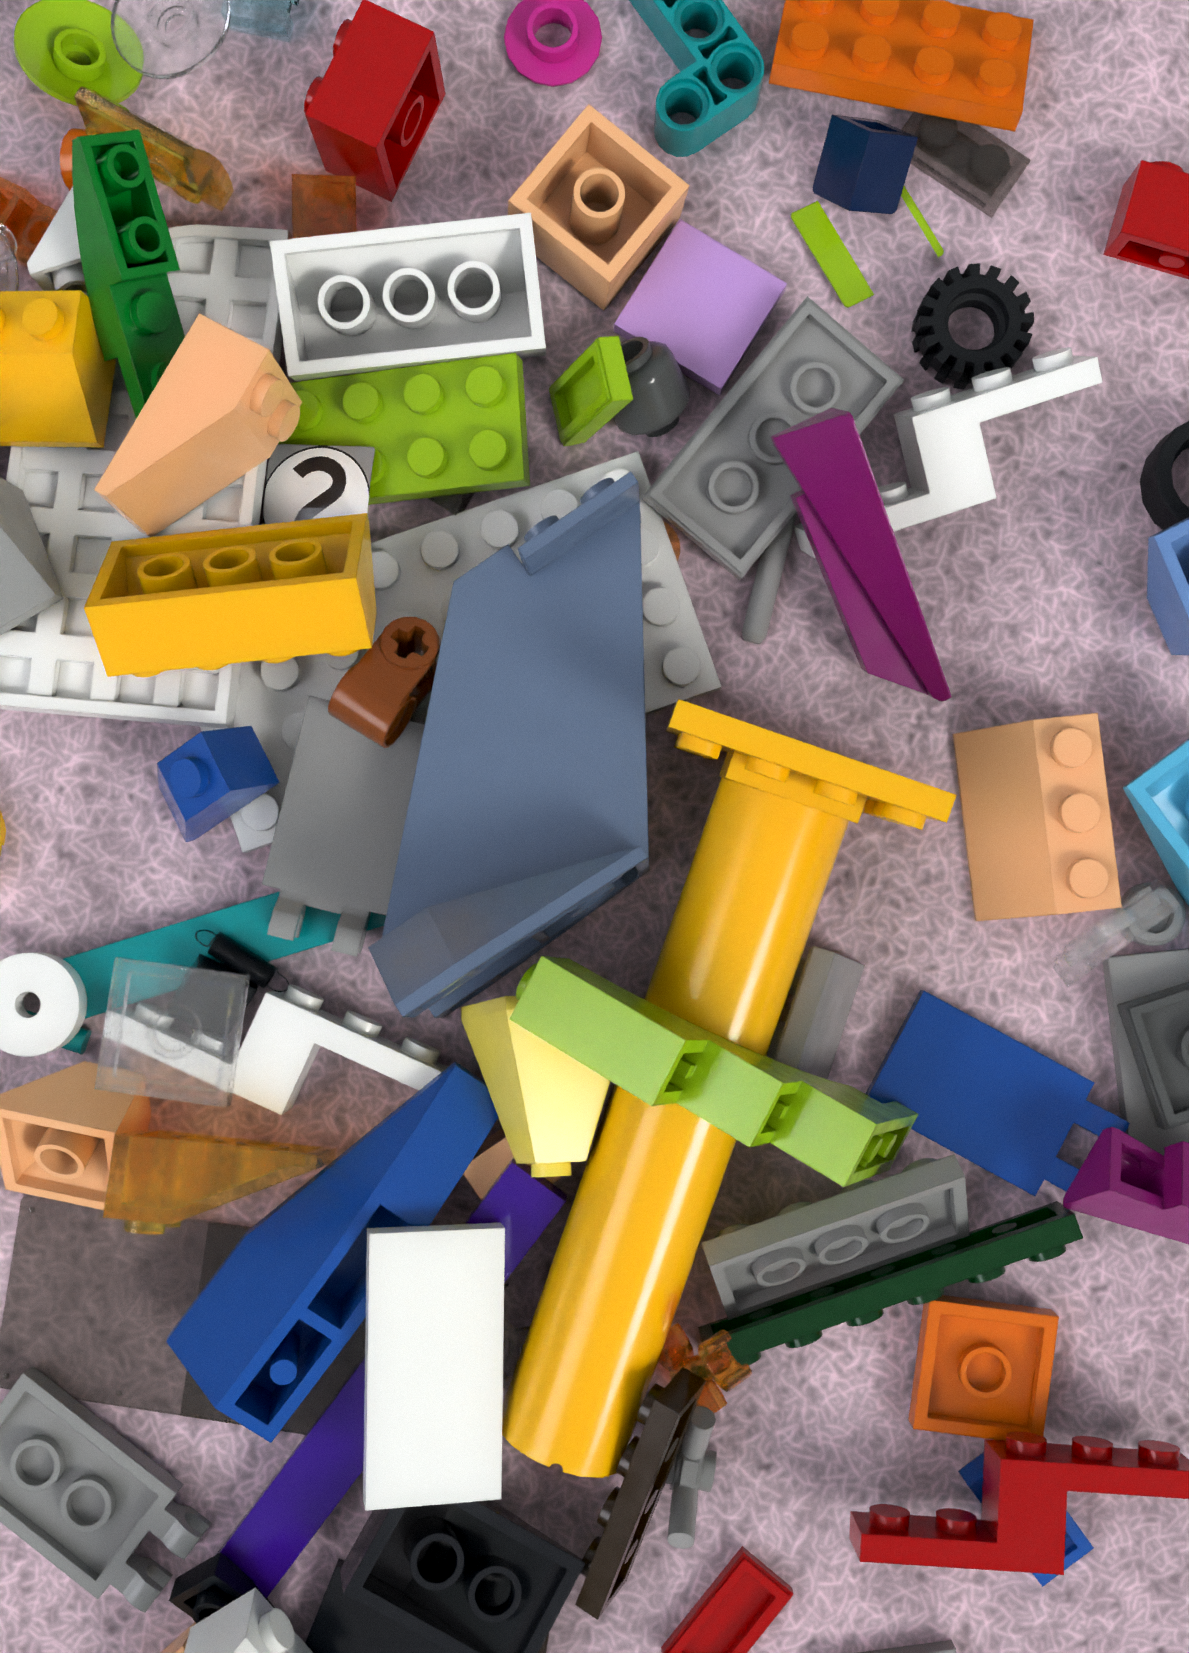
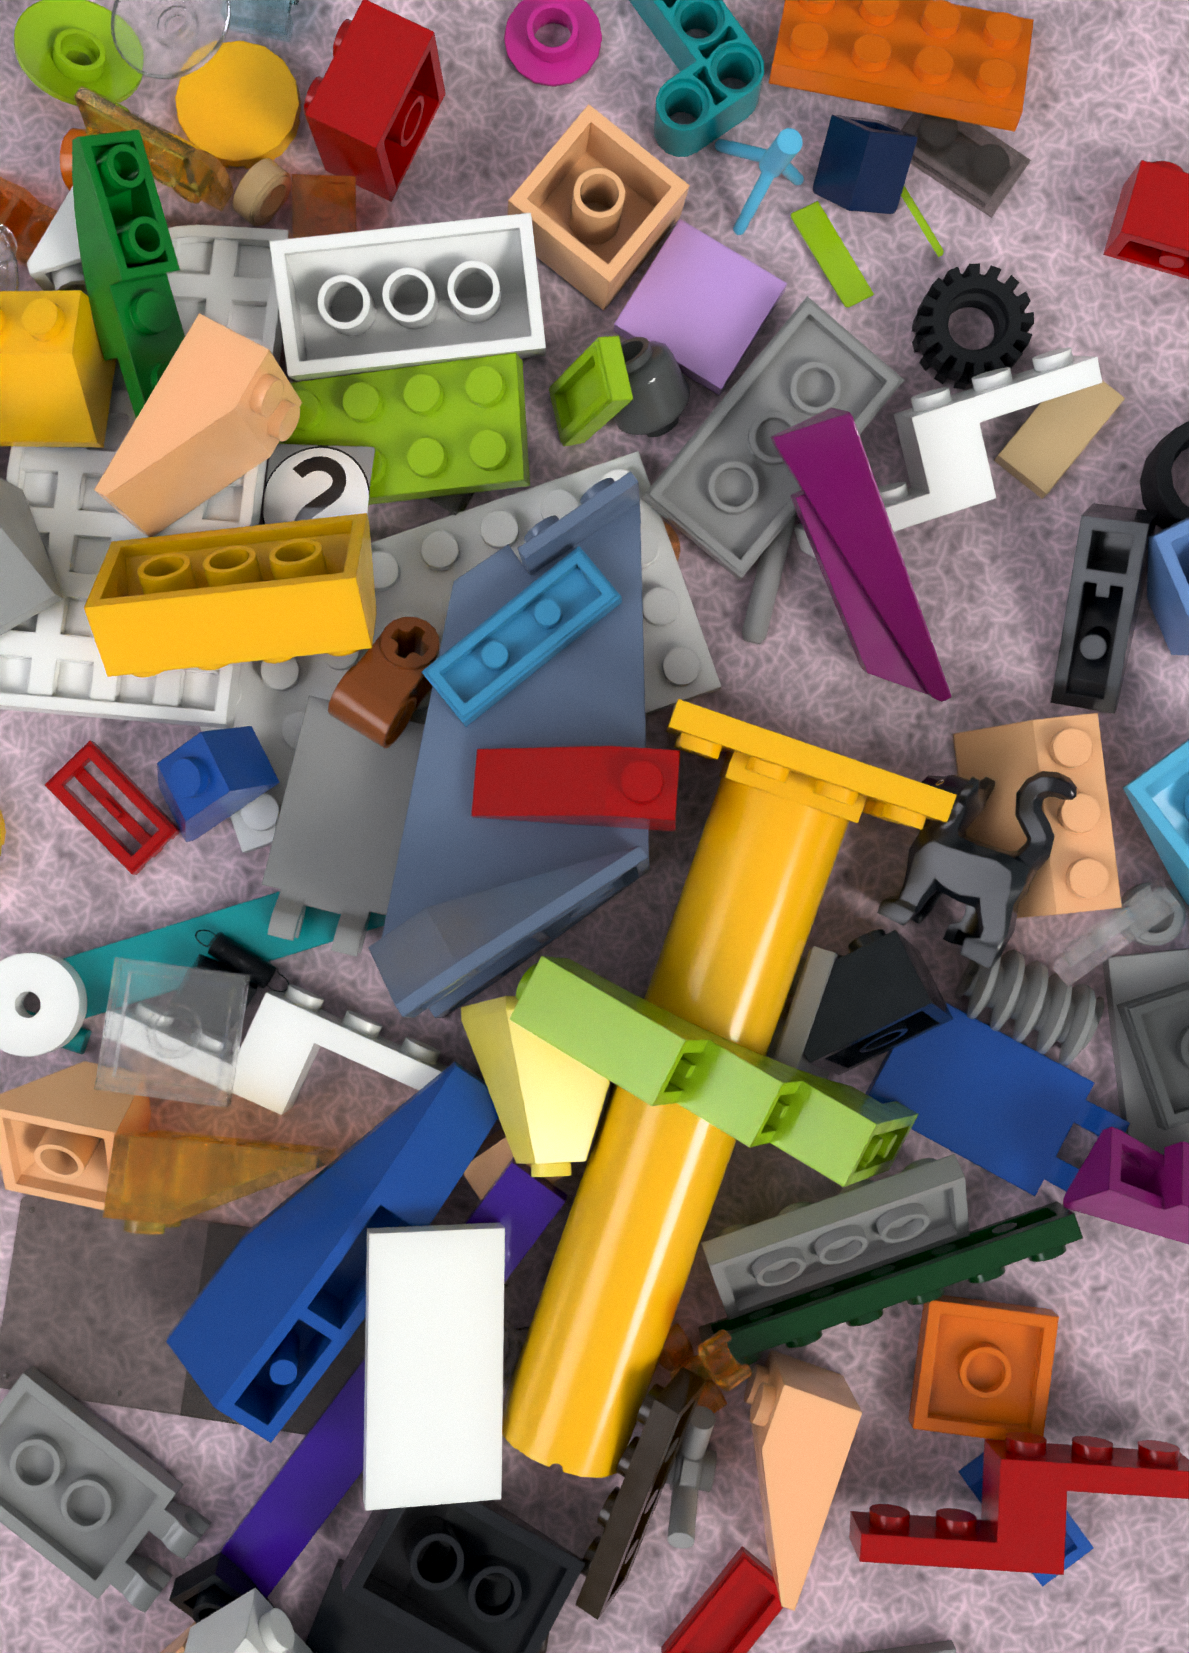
(150, 844): none -> red tile
(240, 105): none -> yellow tile
(262, 192): none -> tan tile
(522, 636): none -> dark azure tile
(579, 786): none -> red slope
(772, 163): none -> medium azure plant
(801, 1440): none -> light nougat slope
(874, 1003): none -> black slope
(973, 872): none -> black animal
(1033, 1002): none -> light grey piece
(1057, 436): none -> tan tile
(1102, 606): none -> black slope

